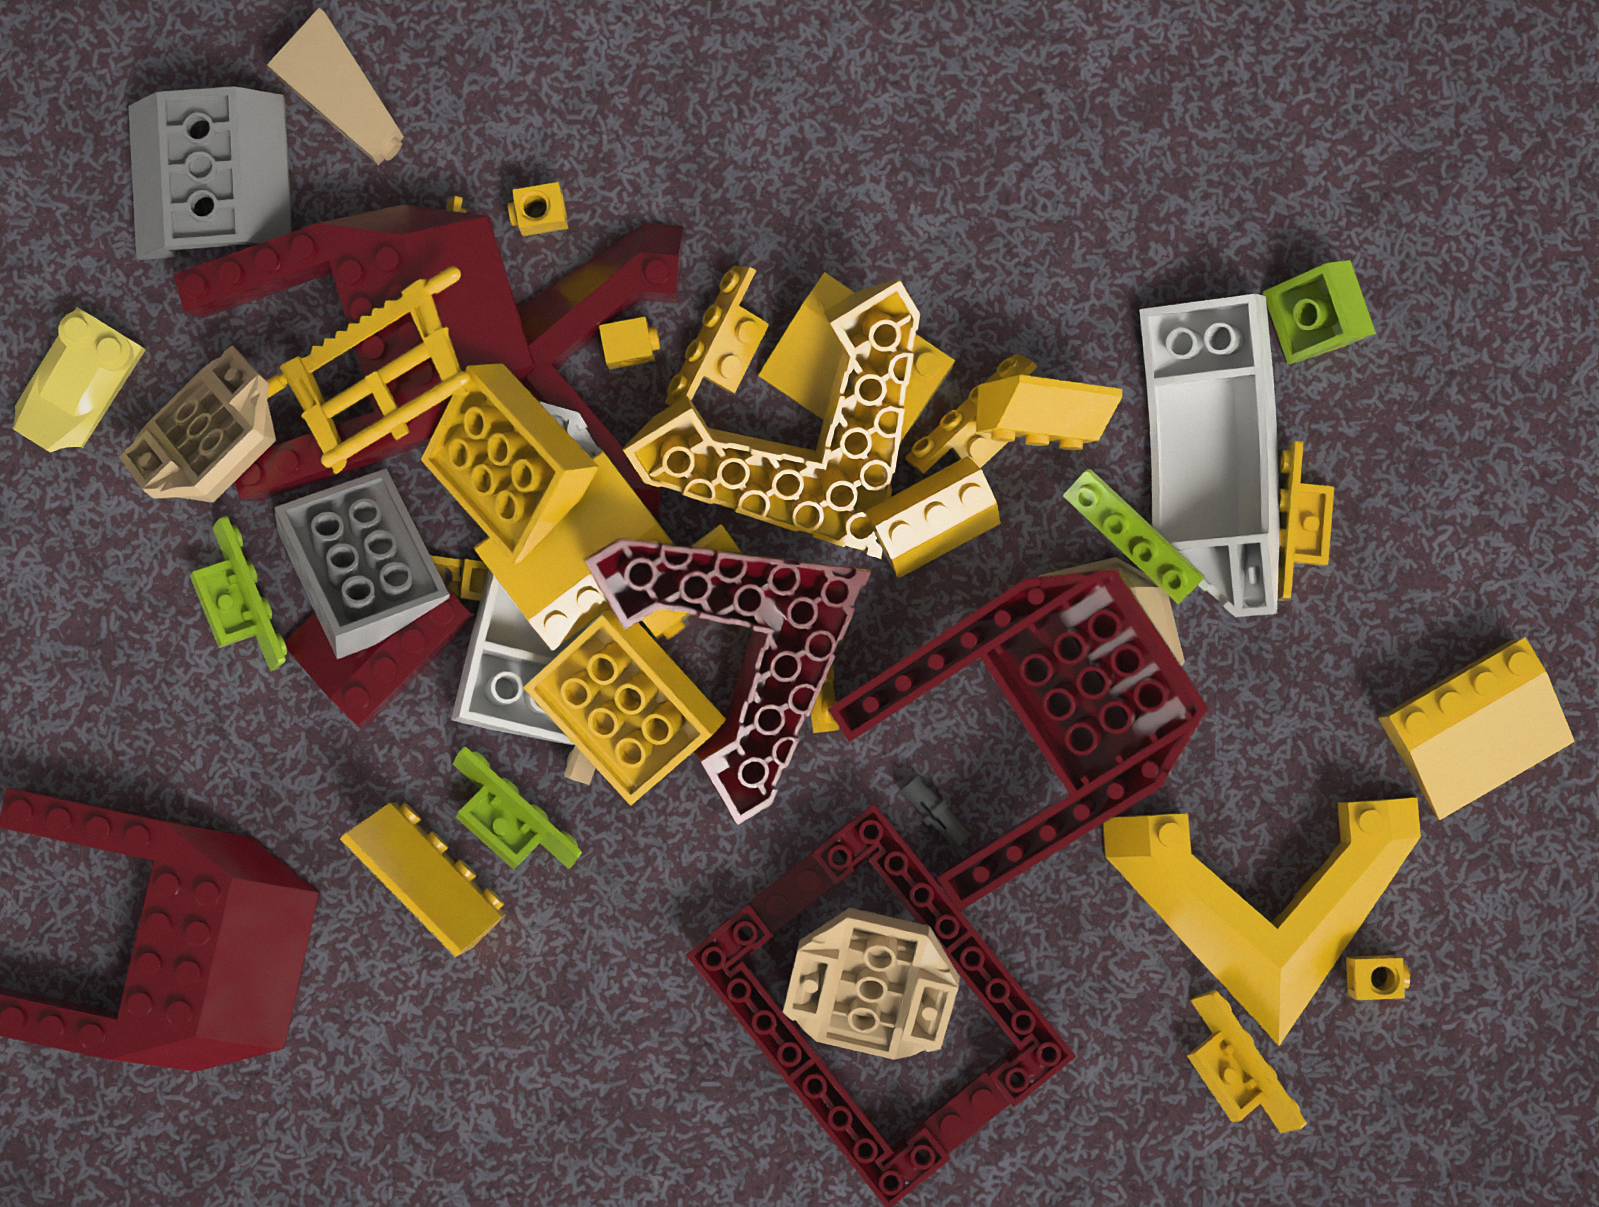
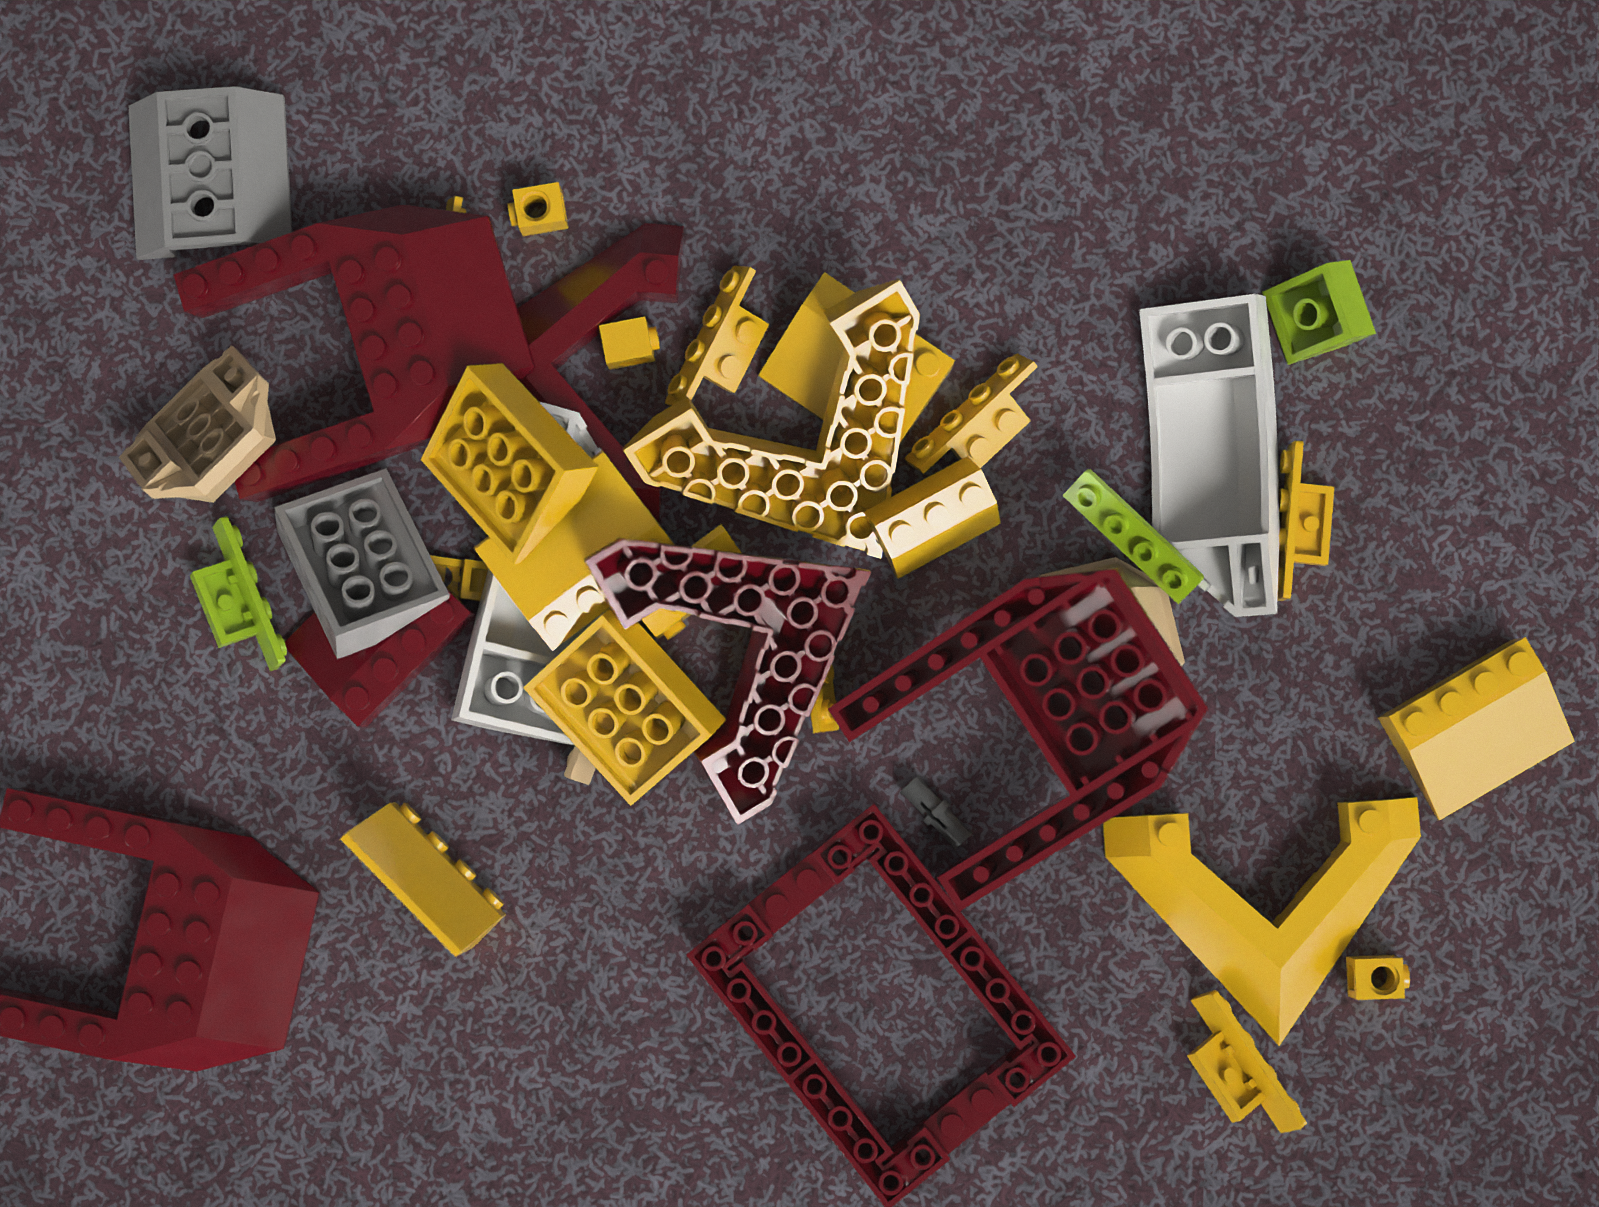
(75, 382): light yellow slope -> none
(332, 83): tan slope -> none
(437, 345): yellow piece -> none
(507, 820): lime bracket -> none
(873, 985): tan piece -> none
(1045, 411): yellow slope -> none

